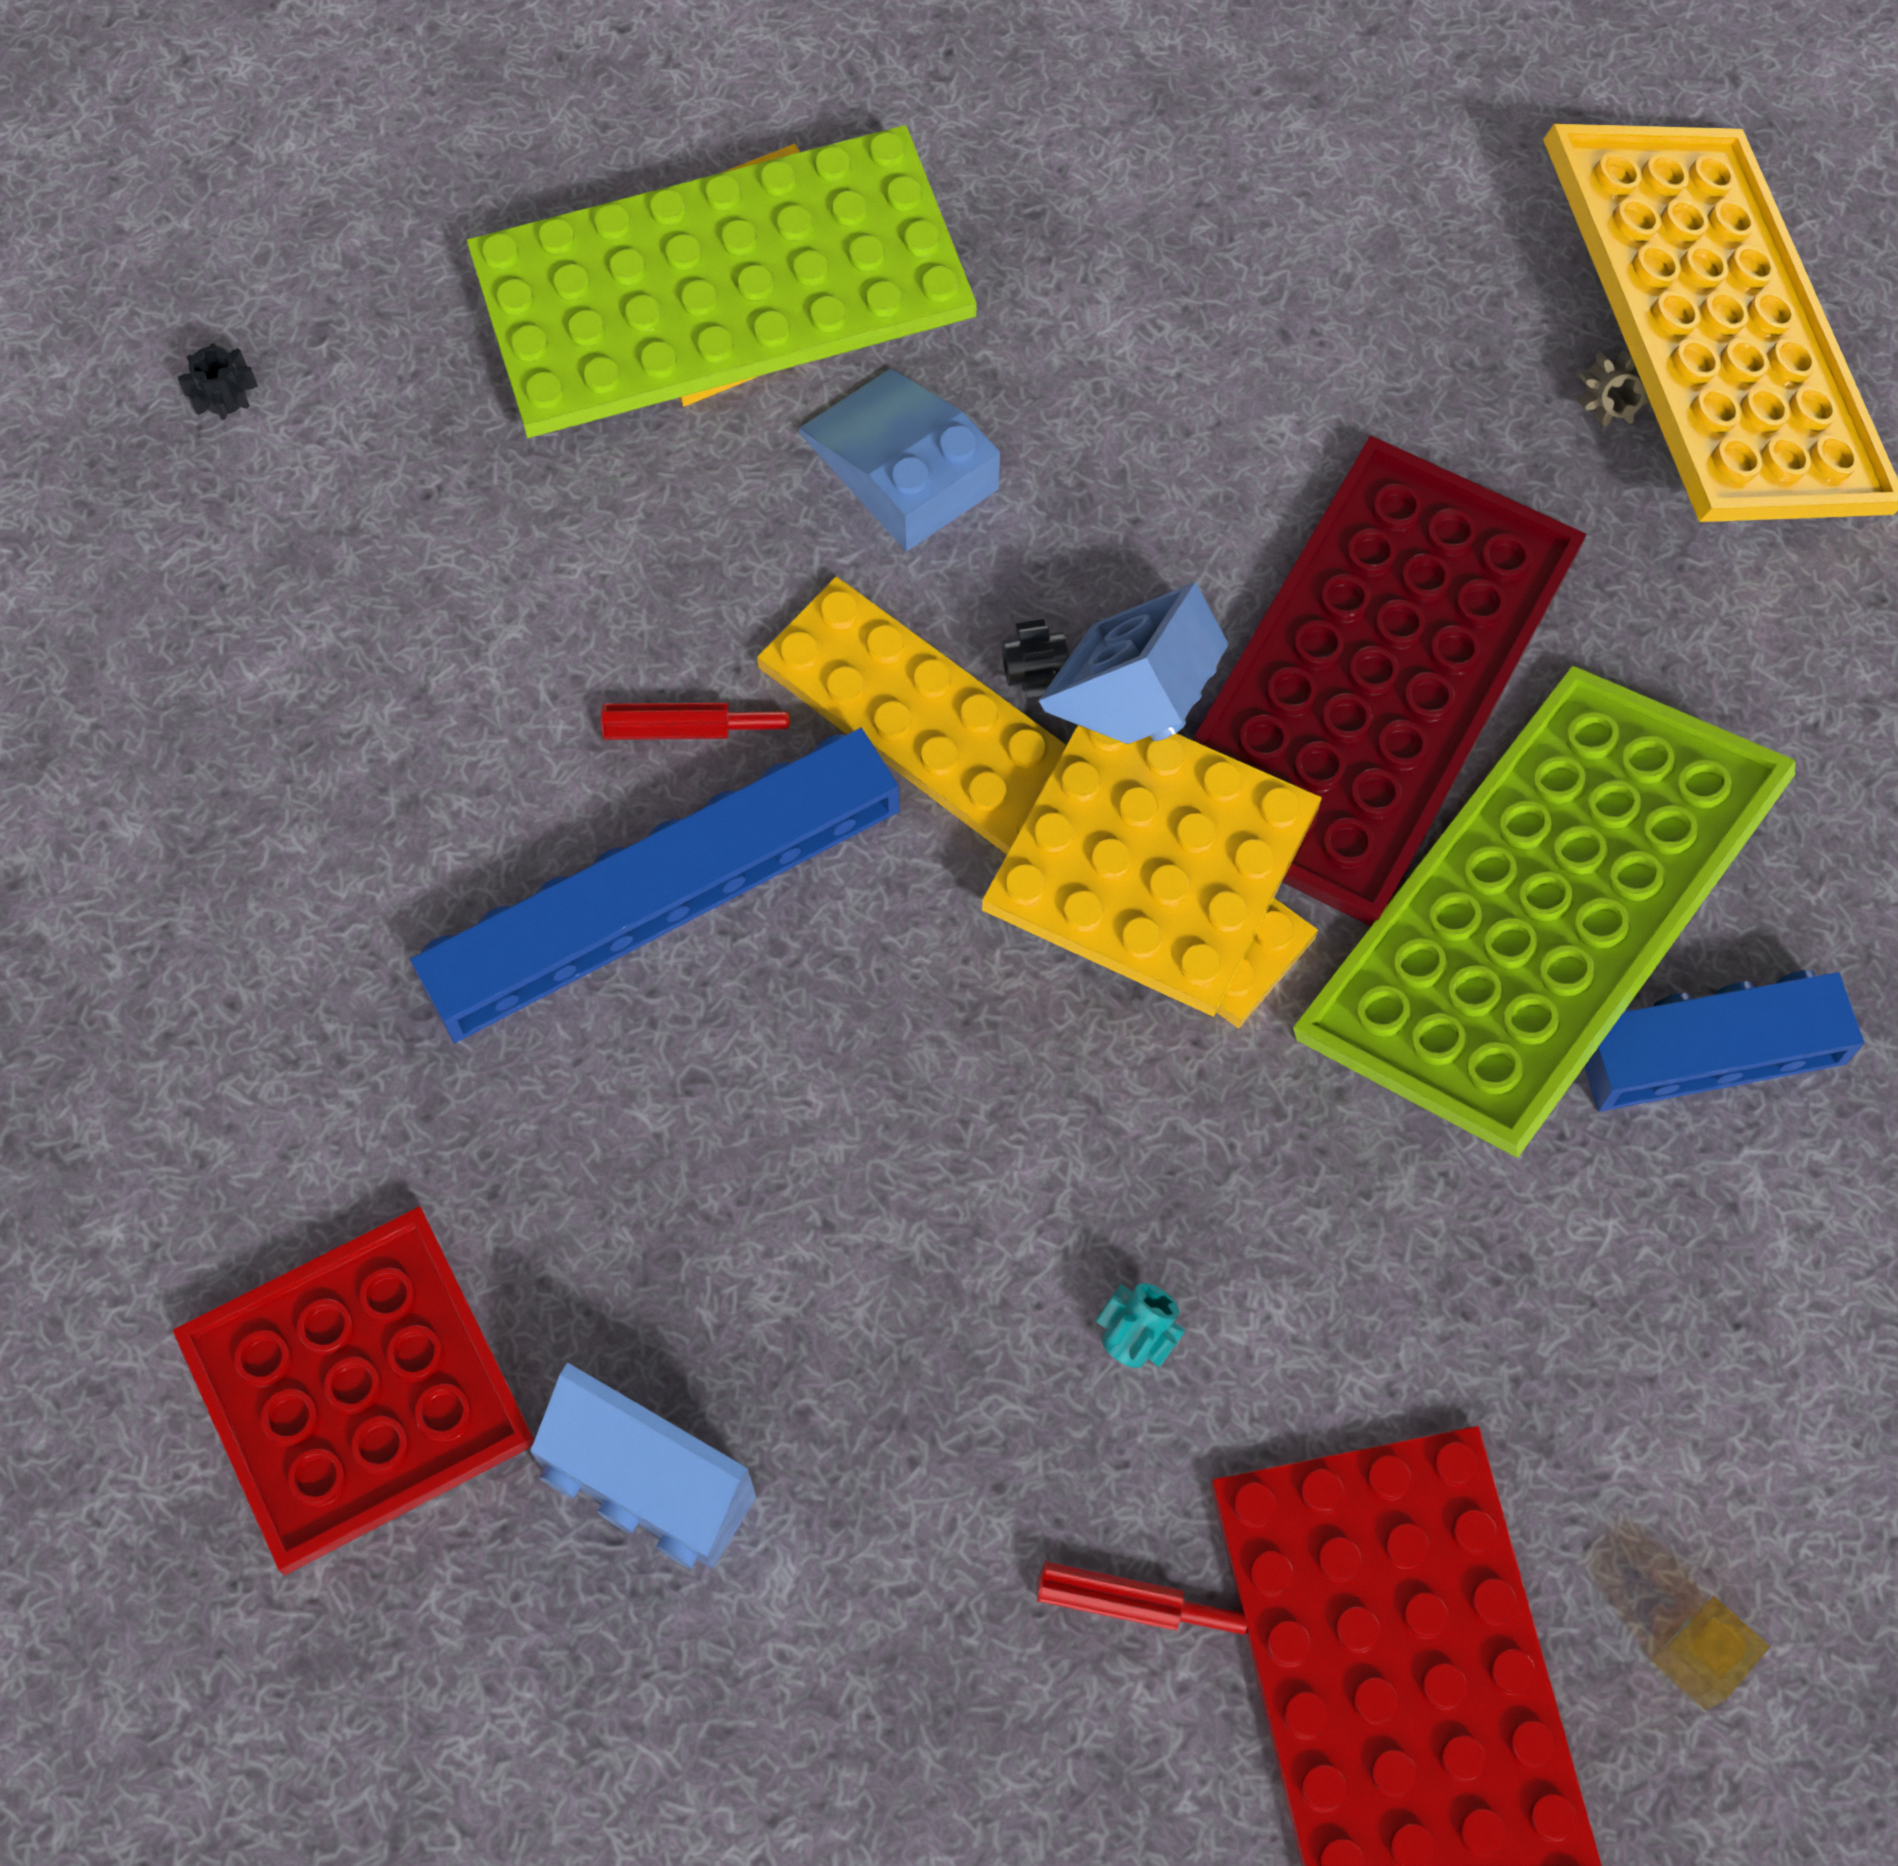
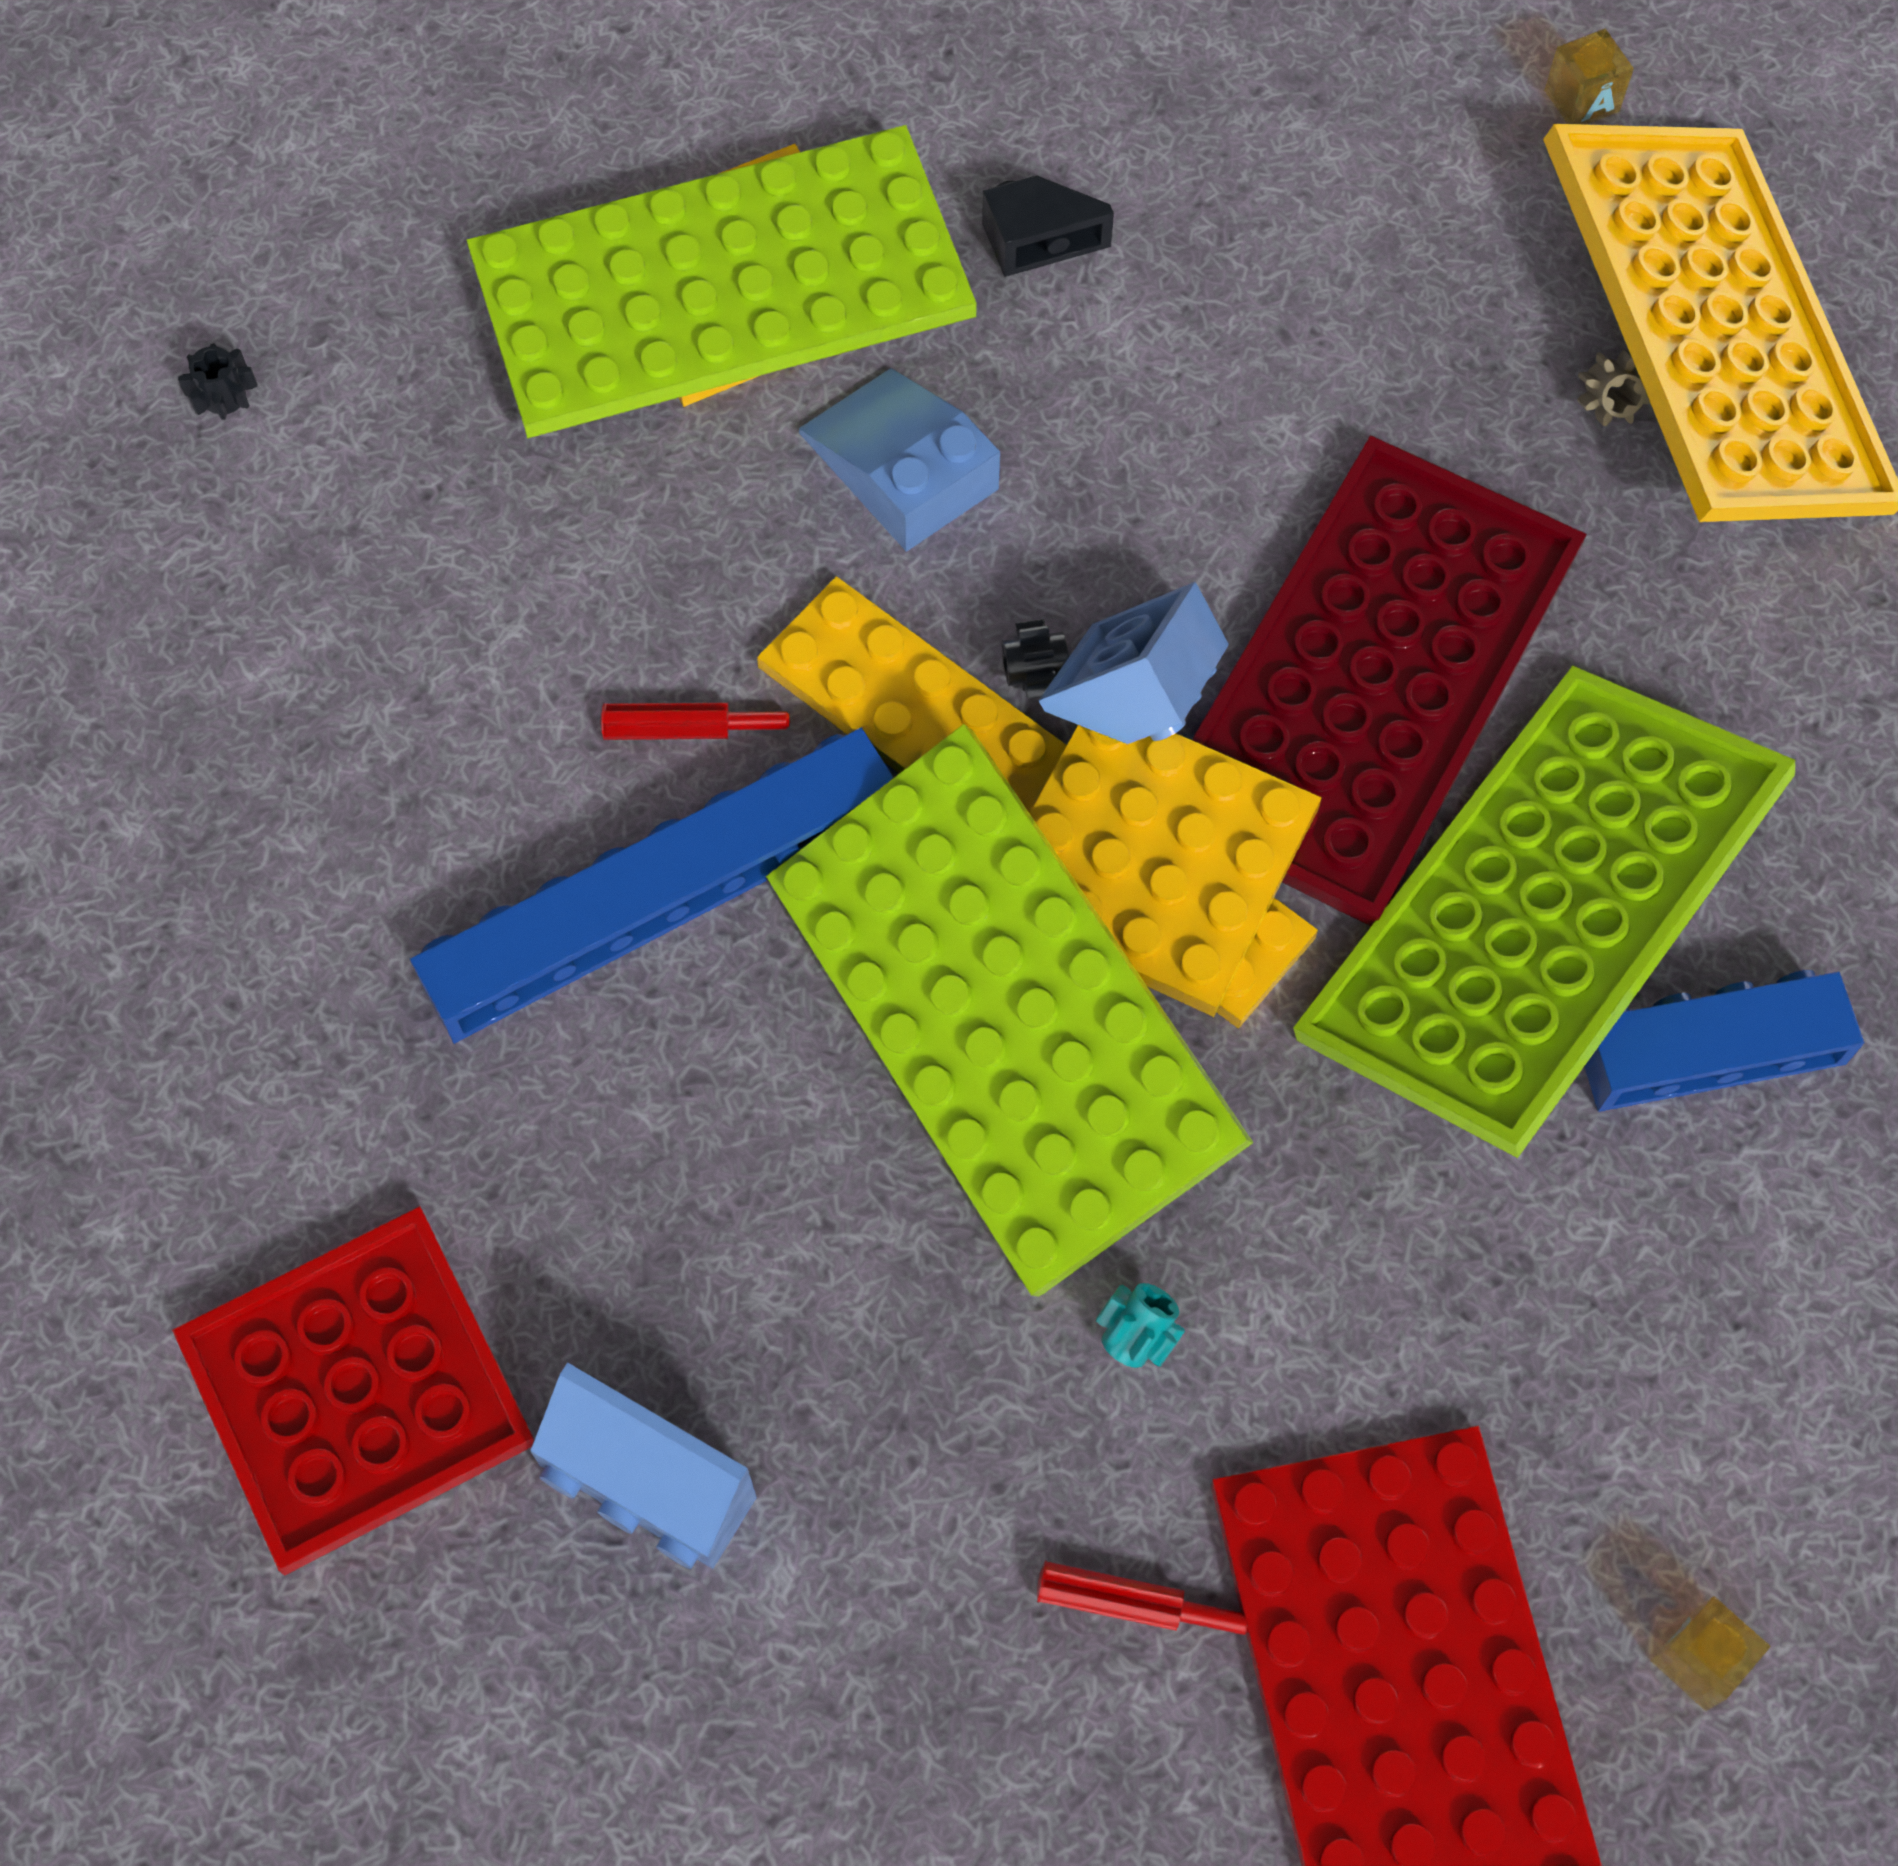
(1006, 1012): none -> lime plate
(1043, 223): none -> black slope
(1588, 78): none -> clear yellow brick

